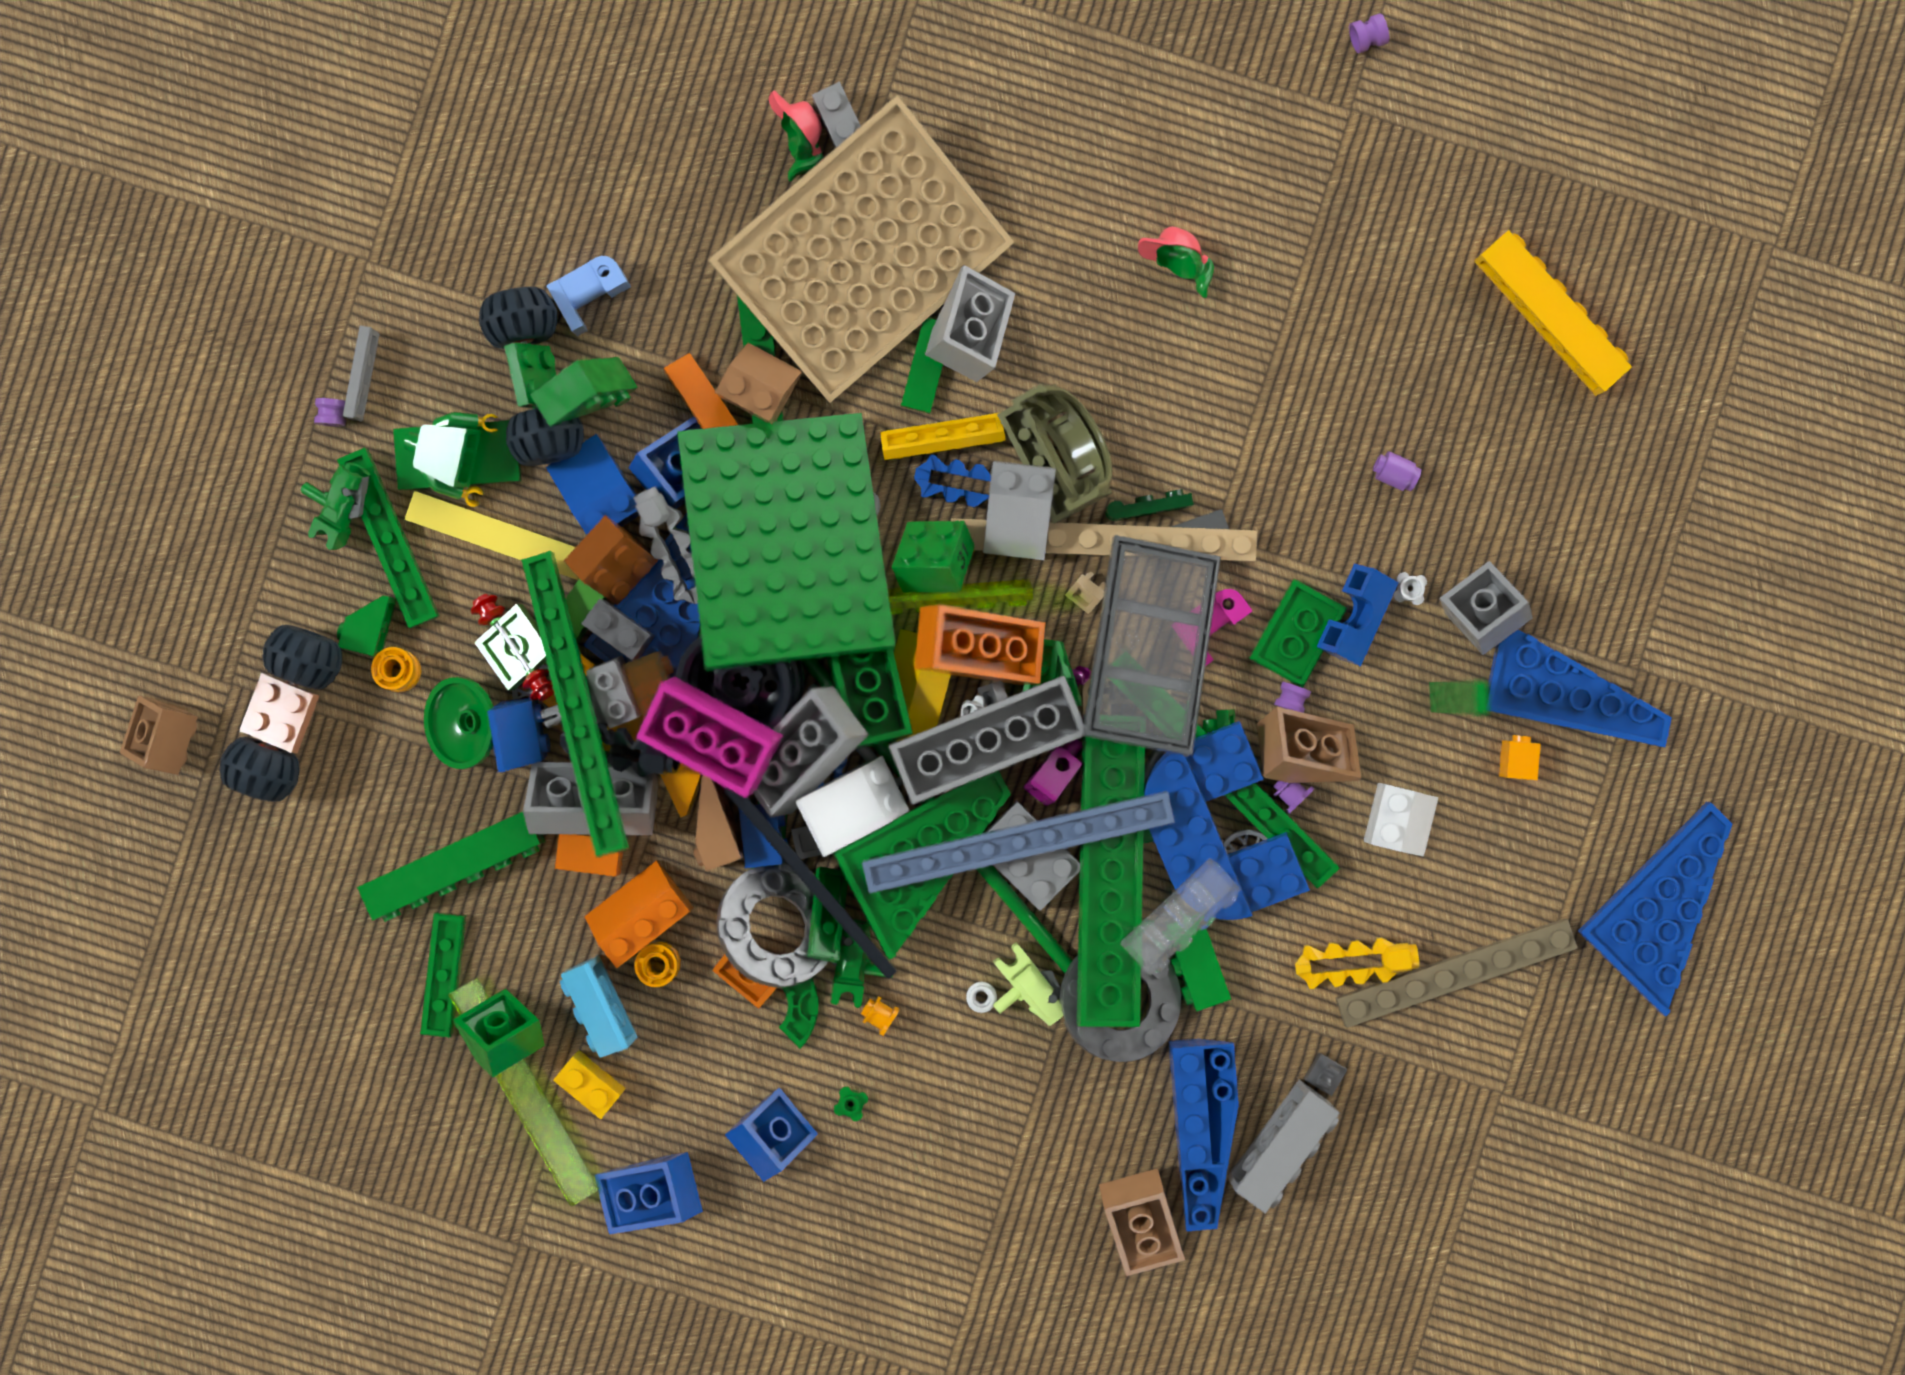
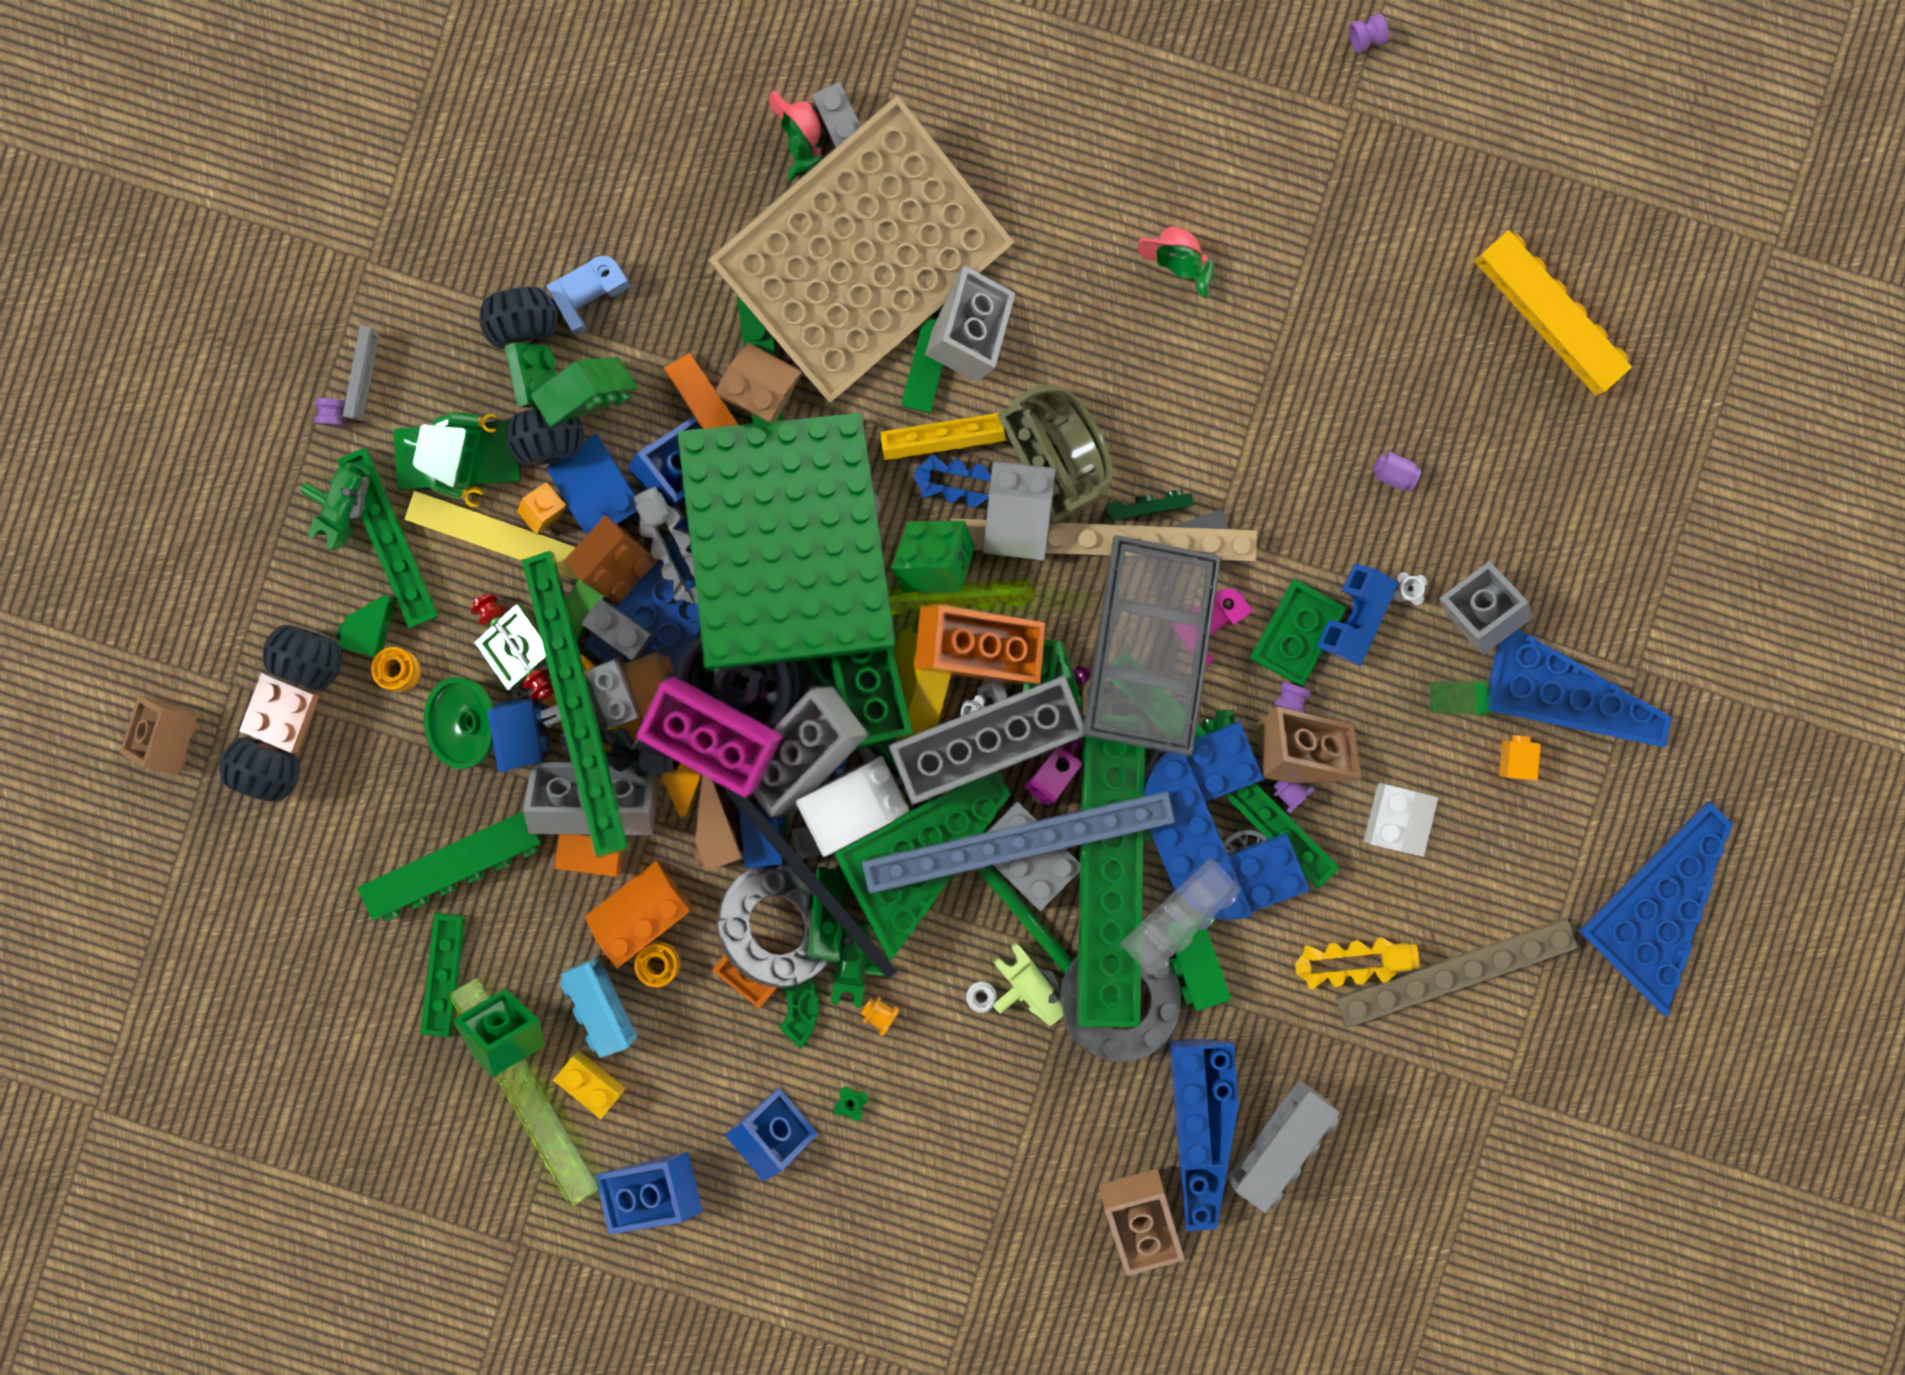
(541, 508): none -> light orange brick
(1086, 593): tan tile -> none
(1325, 1074): flat silver tile -> none

